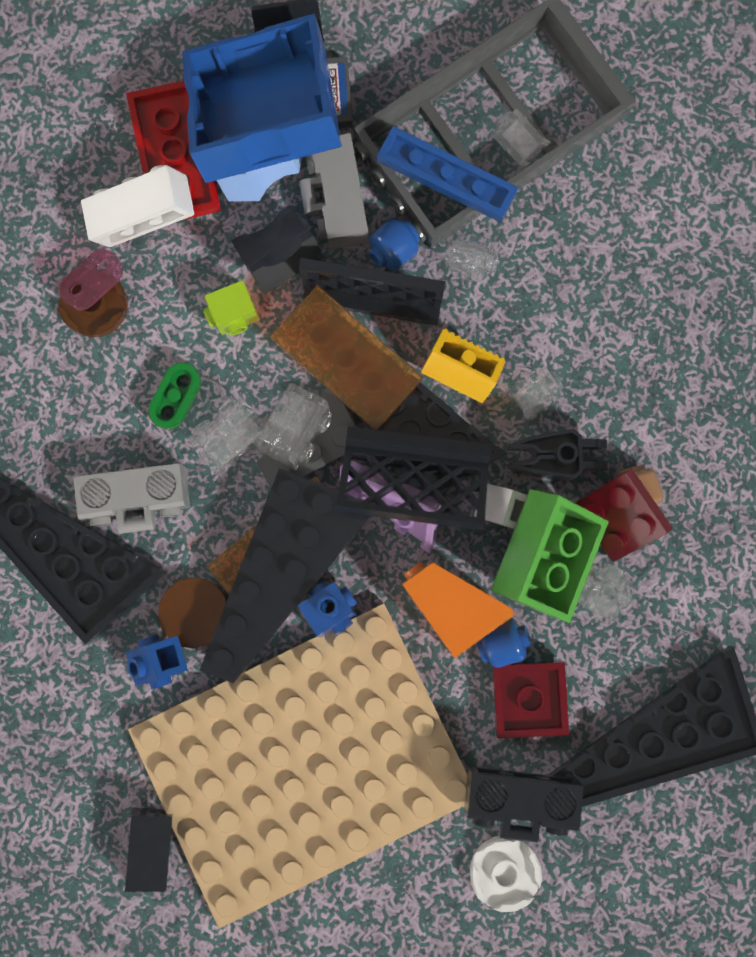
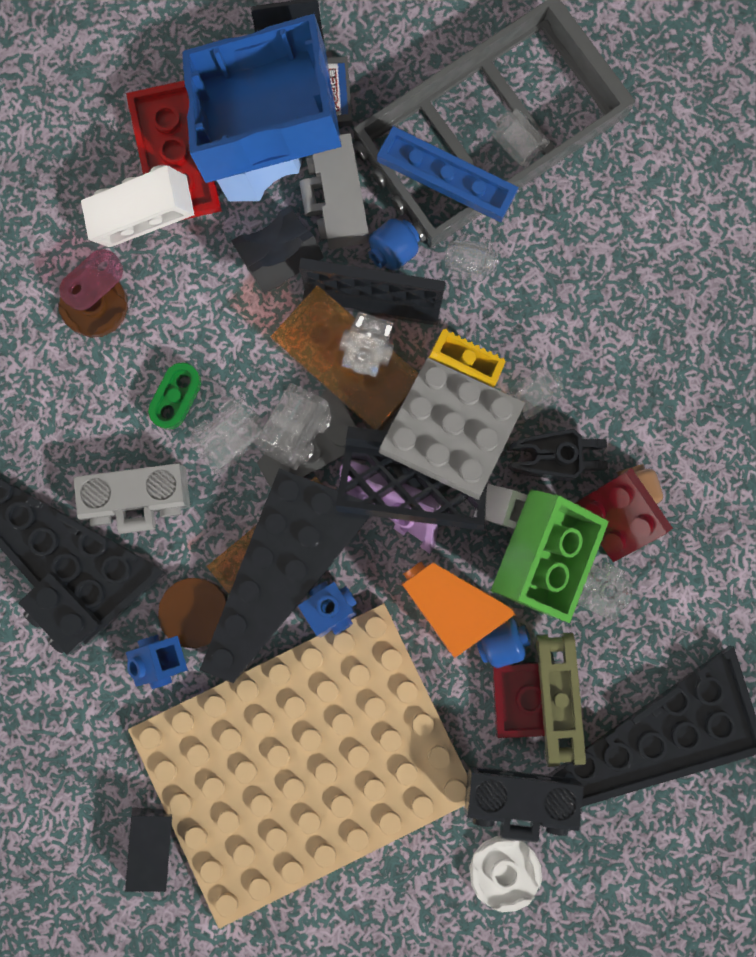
(59, 614): none -> black bracket
(230, 309): lime brick -> none
(367, 344): none -> clear brick
(452, 428): none -> light grey plate
(560, 700): none -> olive plate

